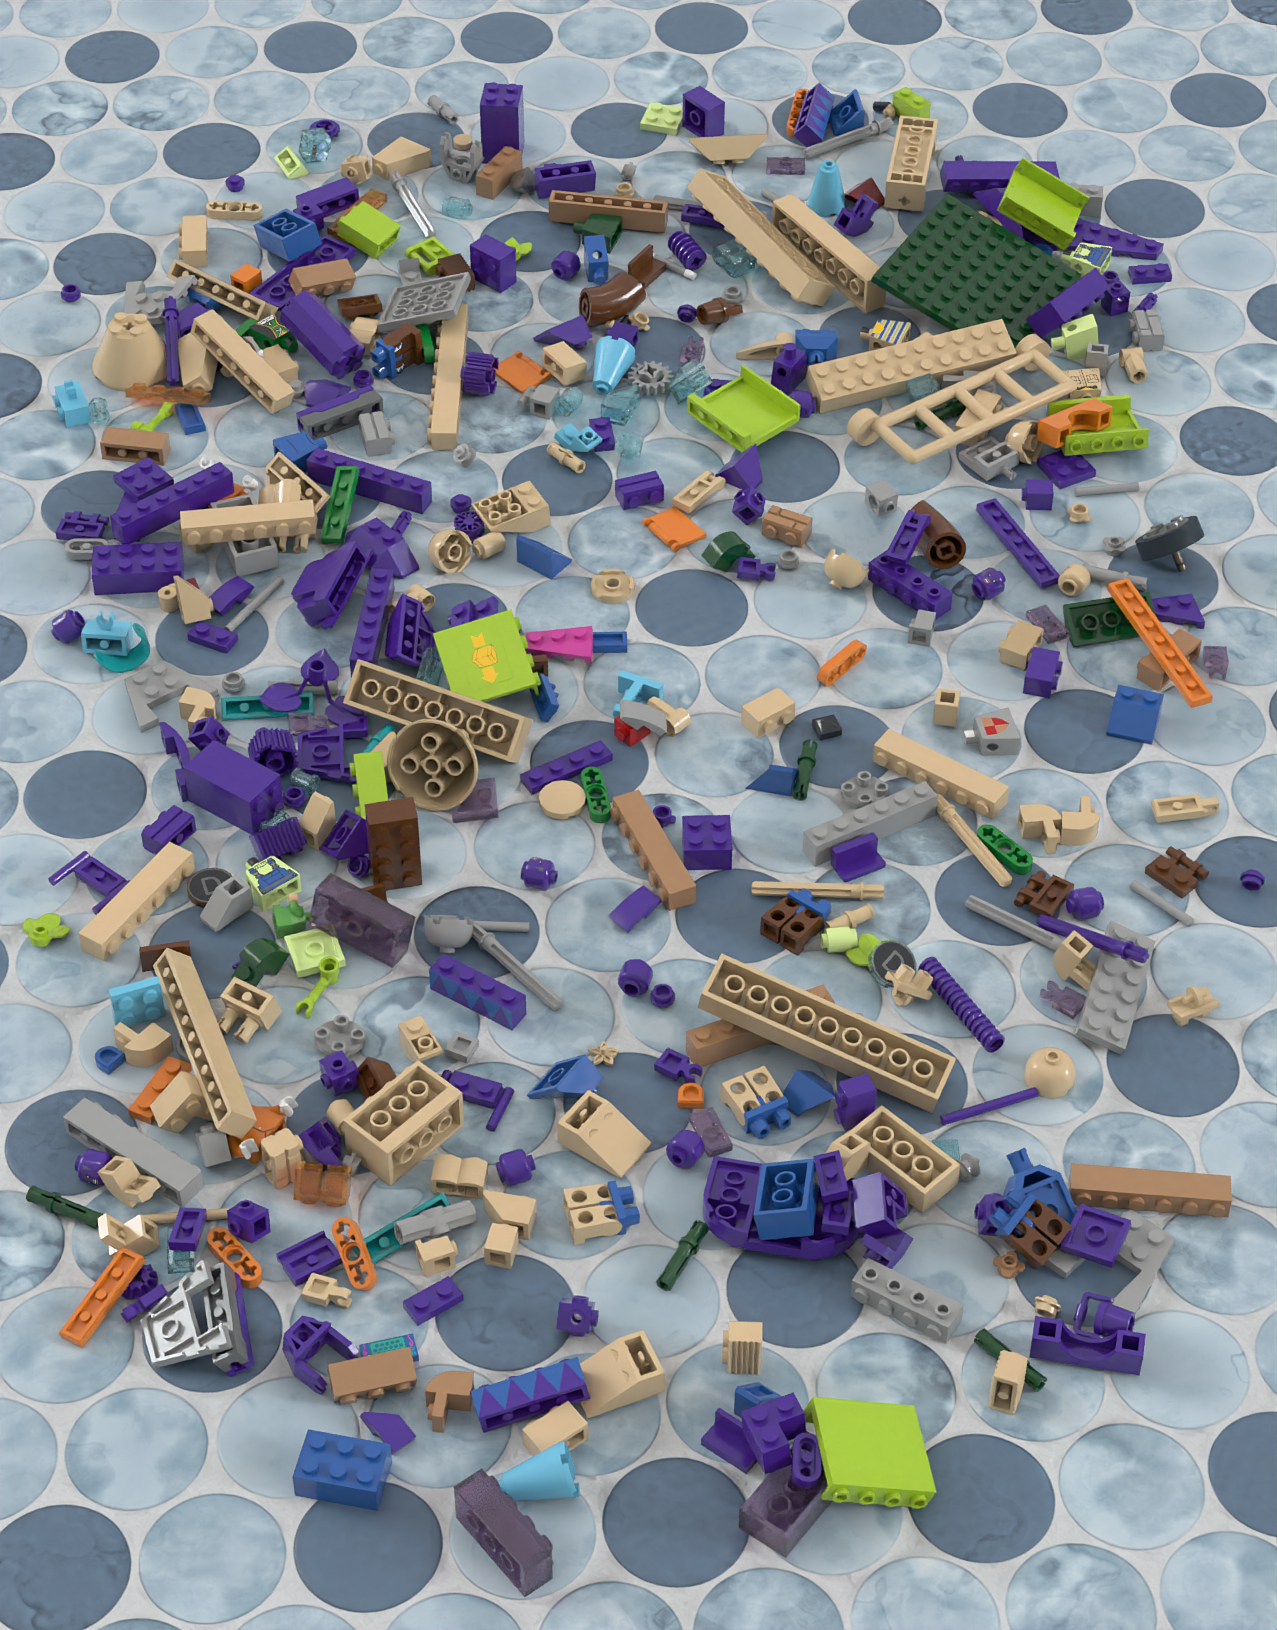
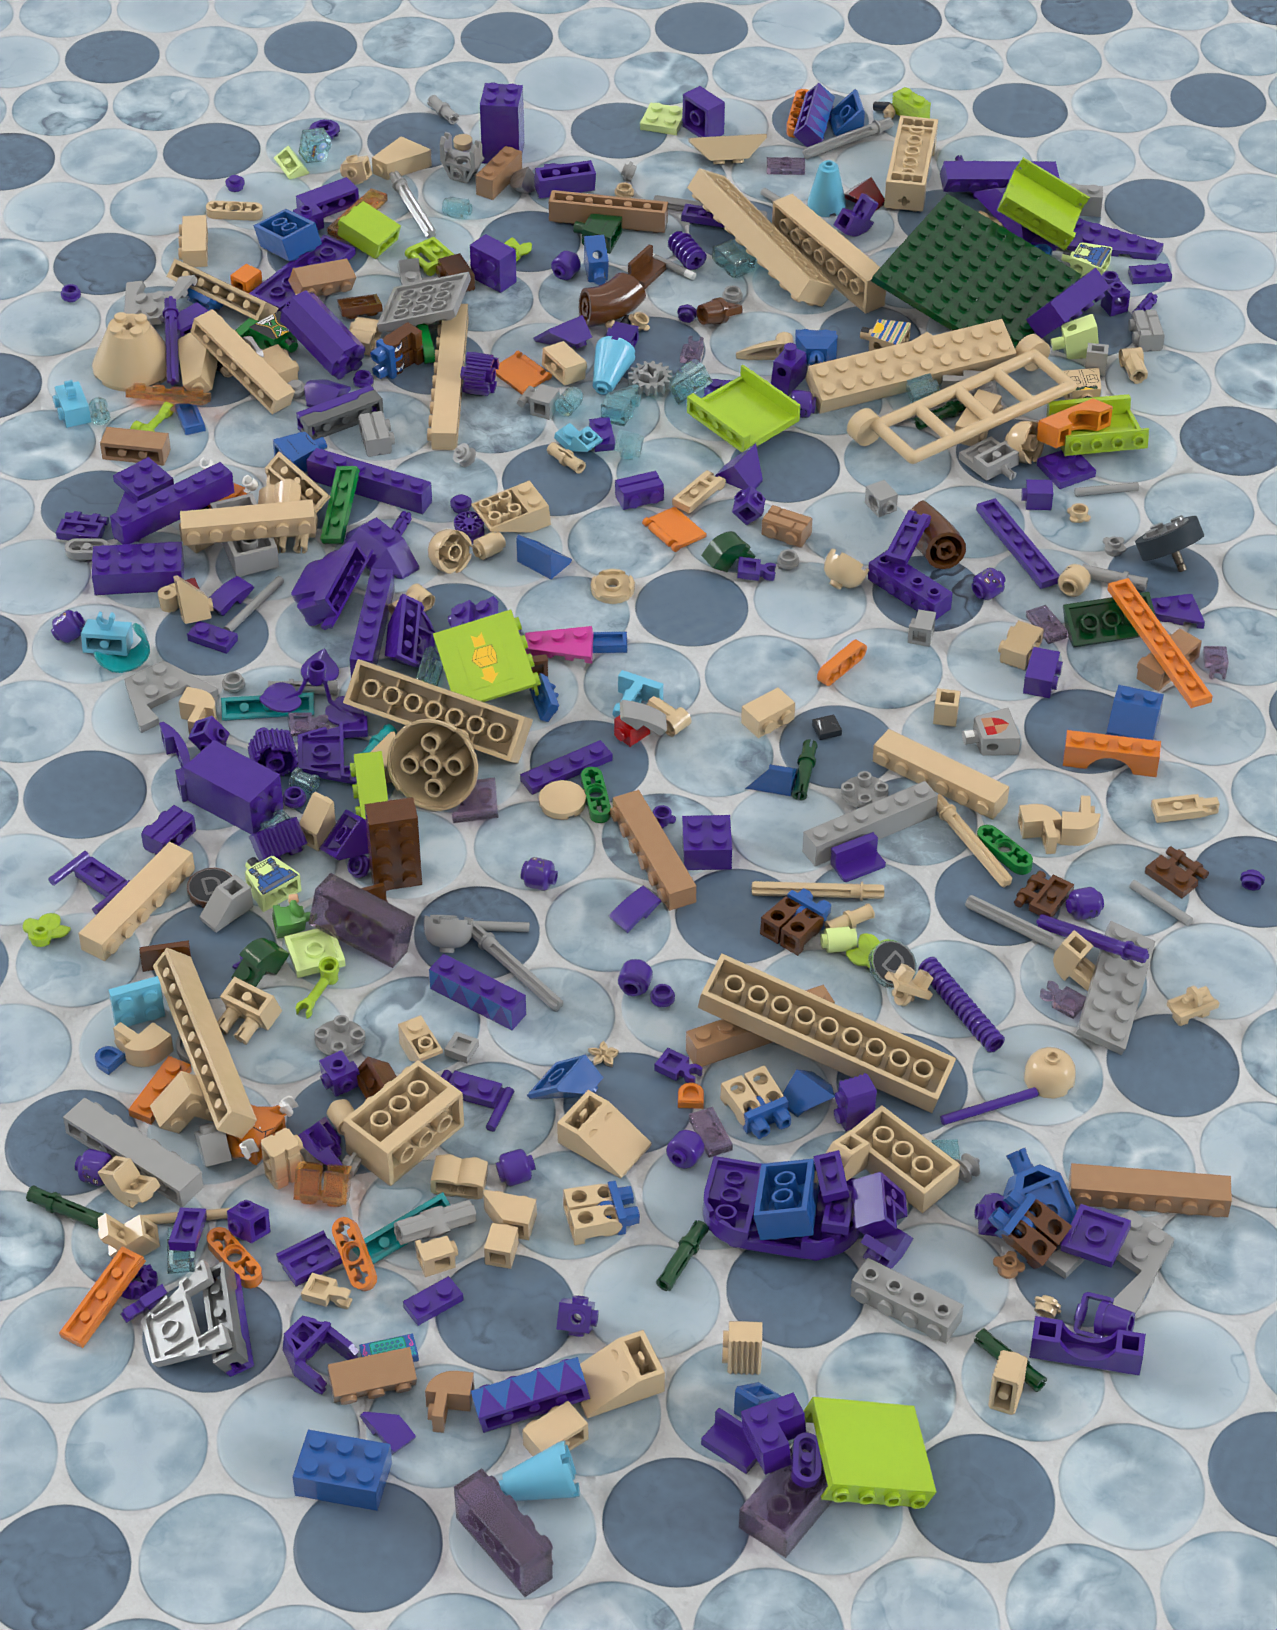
(1085, 747): none -> orange arch

